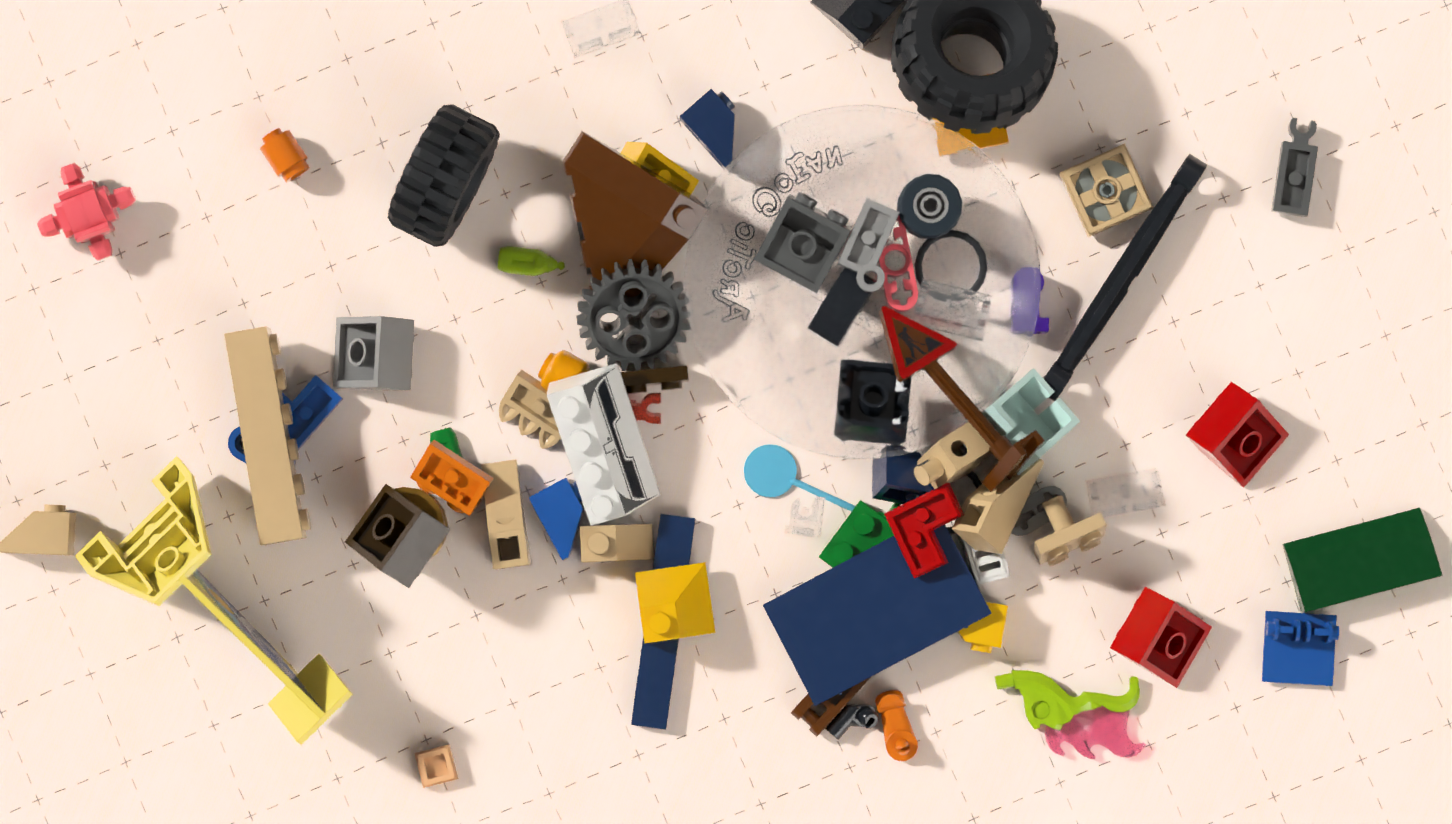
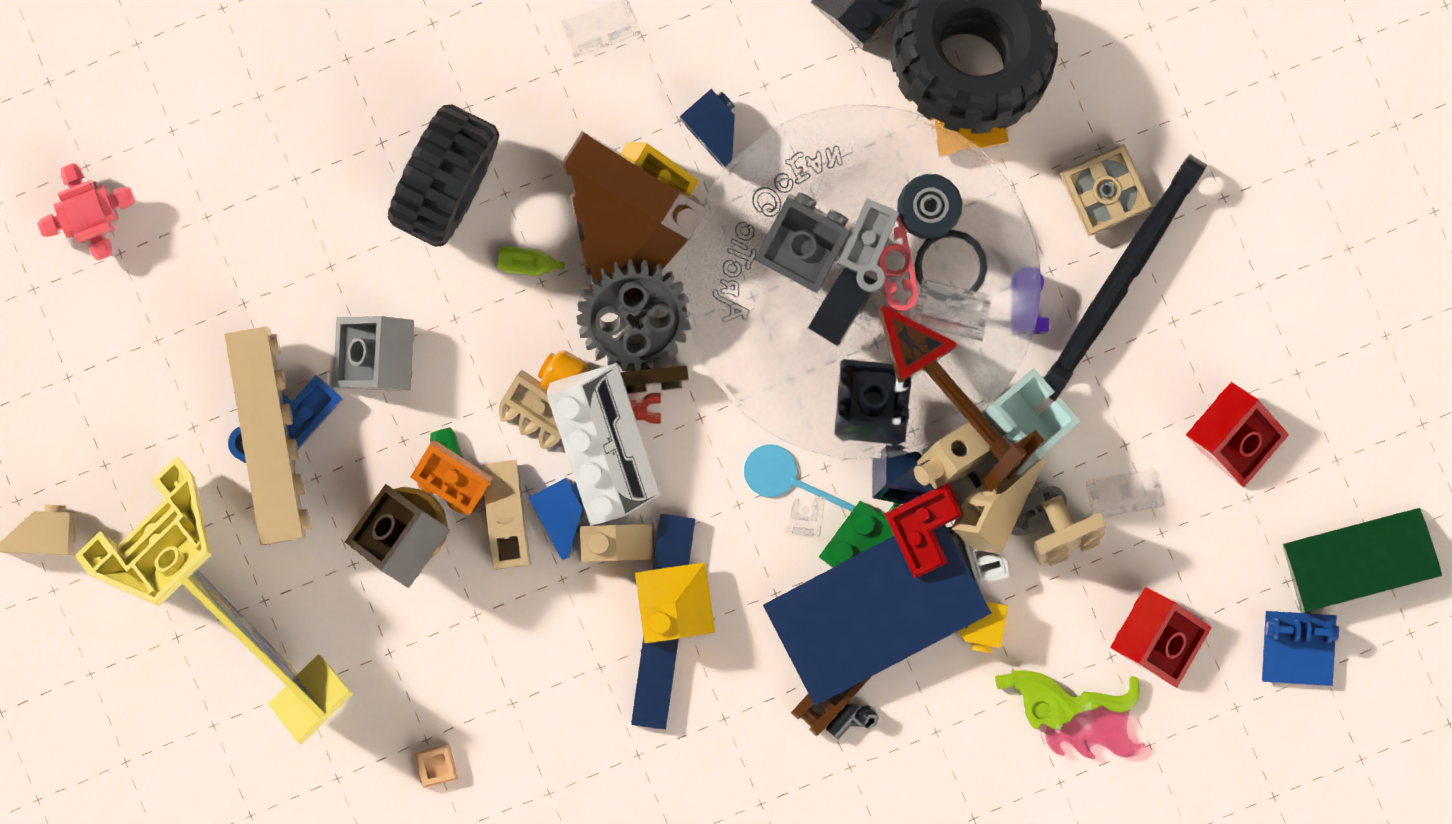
(284, 154): orange brick -> none
(897, 730): orange piece -> none
(1295, 172): dark grey plate -> none

